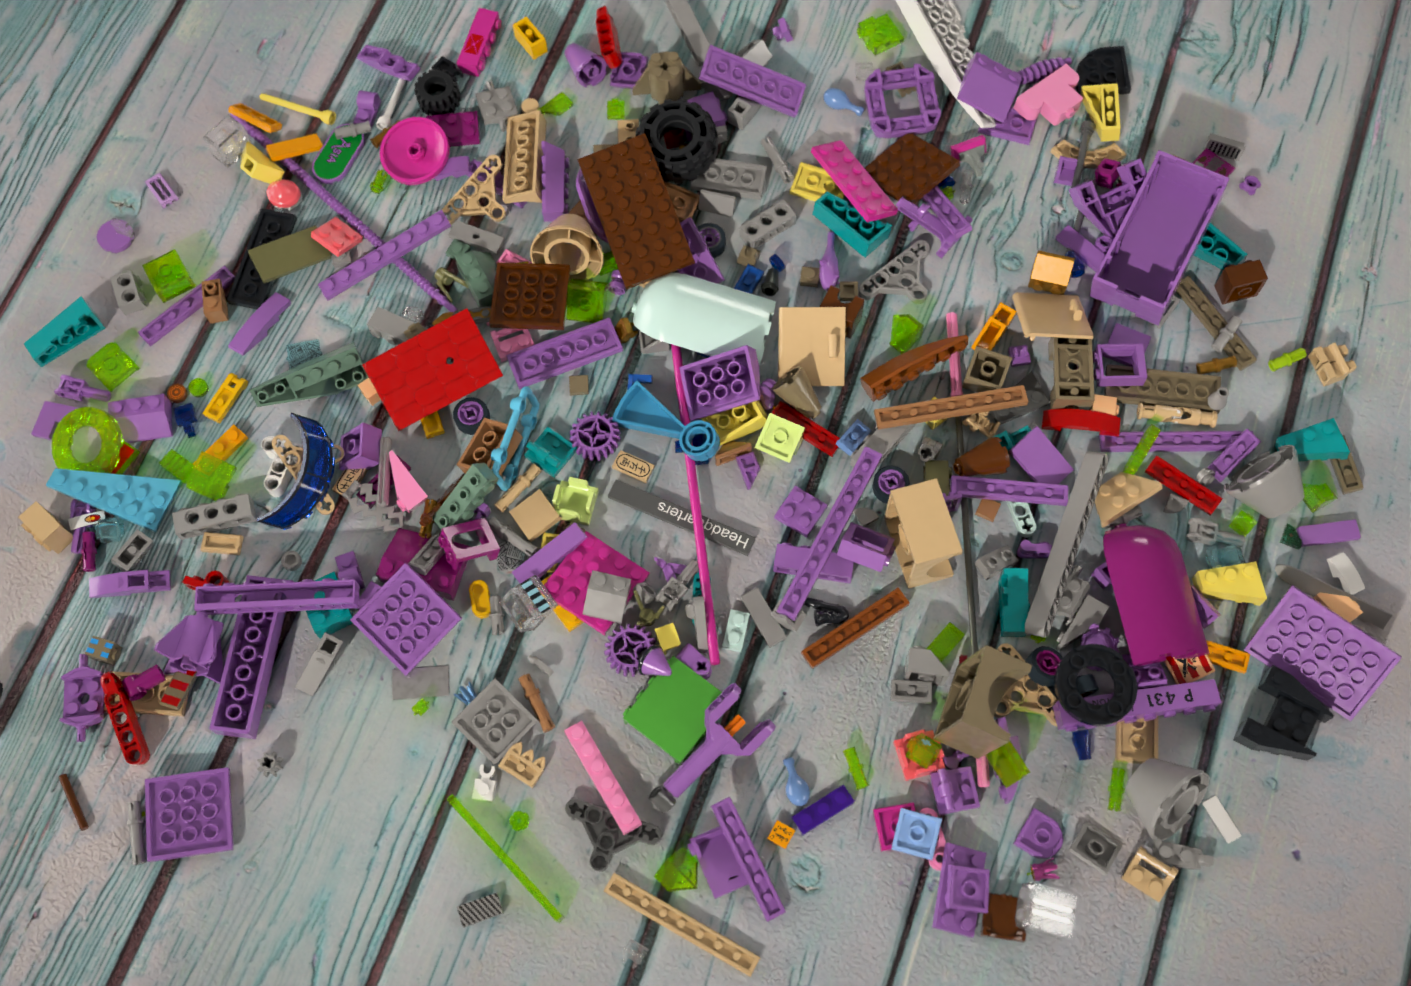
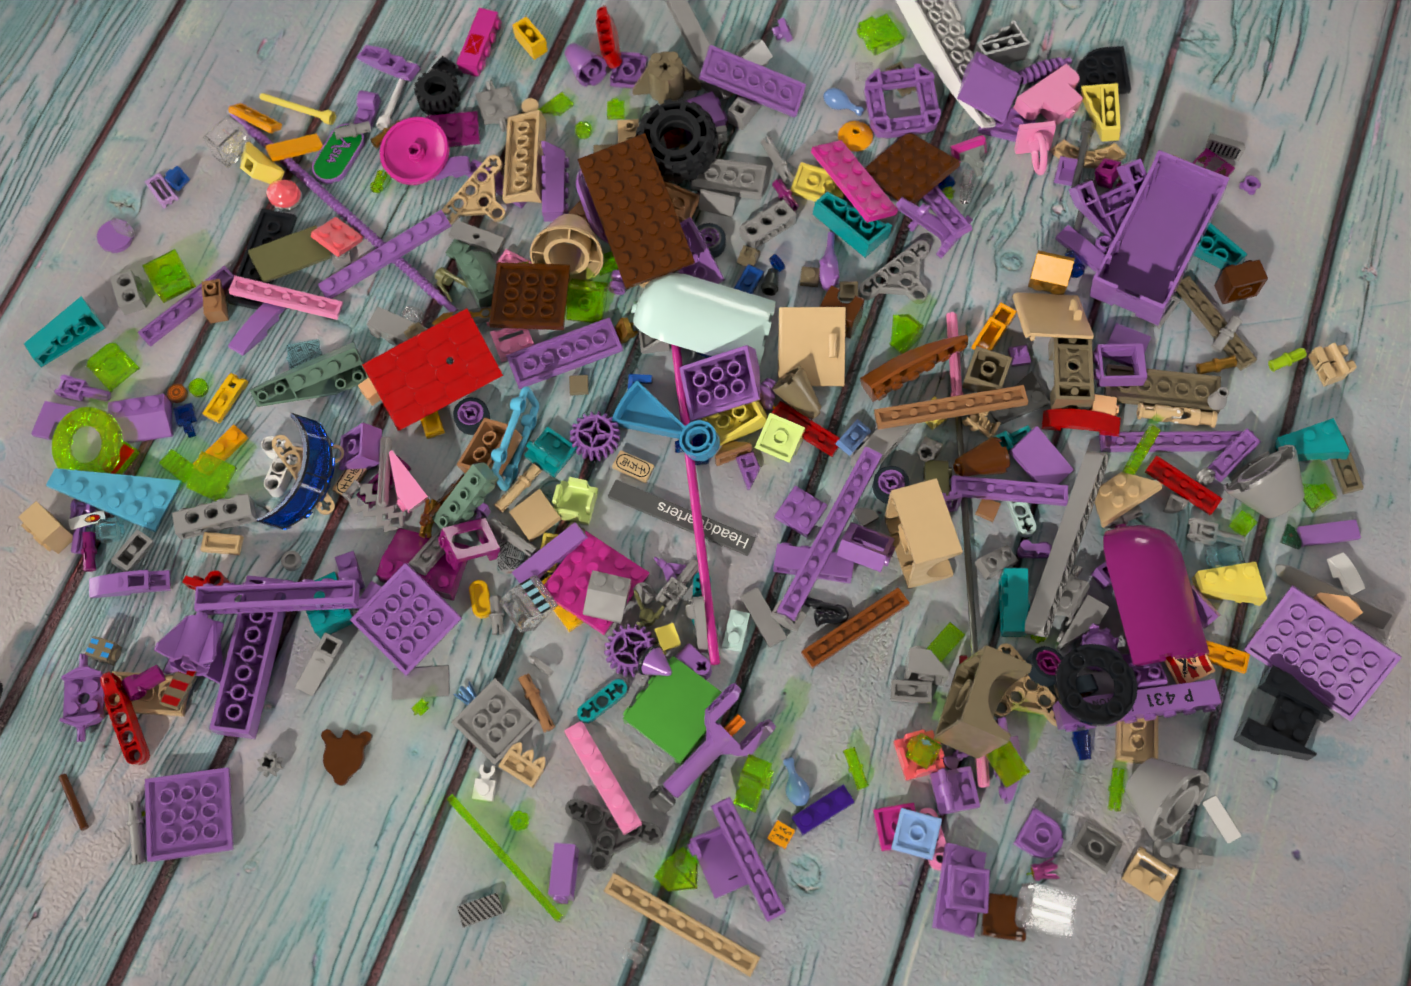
(176, 178): none -> blue tile
(285, 297): none -> bright pink plate
(344, 754): none -> reddish brown tile
(563, 873): none -> medium lavender window
(583, 129): none -> clear neon green tile
(610, 687): none -> teal beam
(753, 781): none -> clear neon green wedge
(785, 194): none -> magenta pin
(853, 141): none -> light orange dish
(1005, 46): none -> dark grey wedge
(1034, 139): none -> bright pink tile

